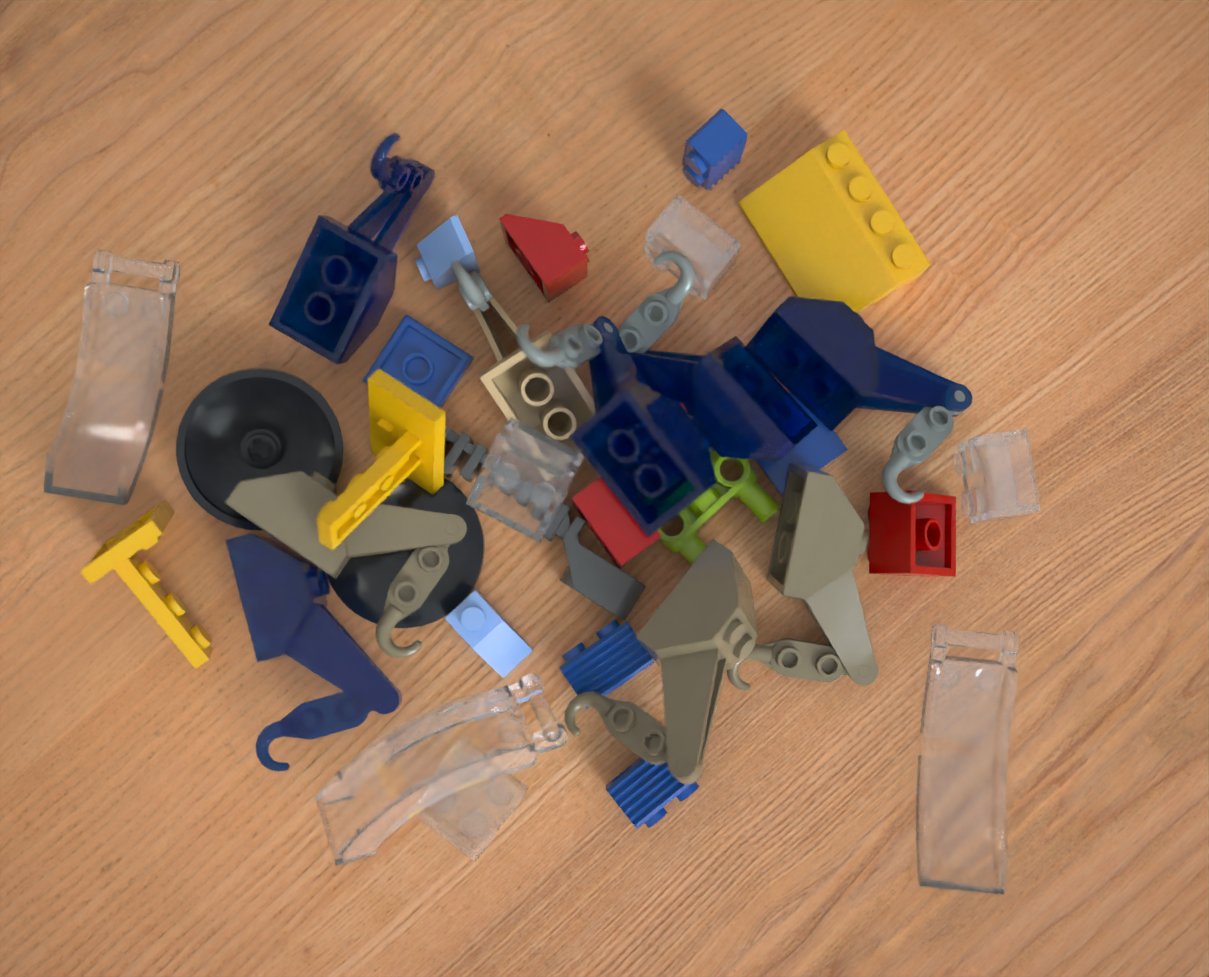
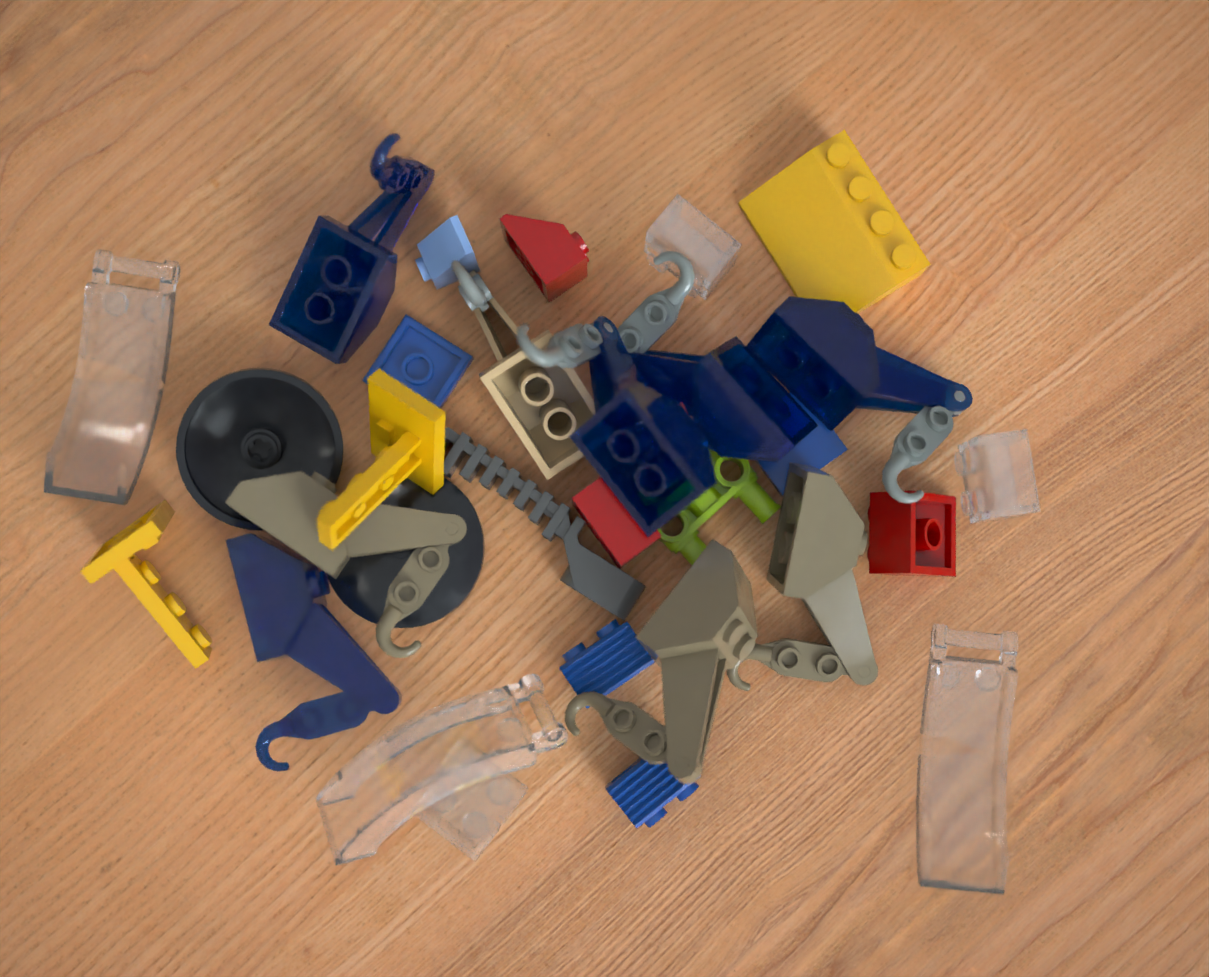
(488, 633): light blue slope -> none
(525, 479): clear piece -> none
(713, 150): blue brick -> none

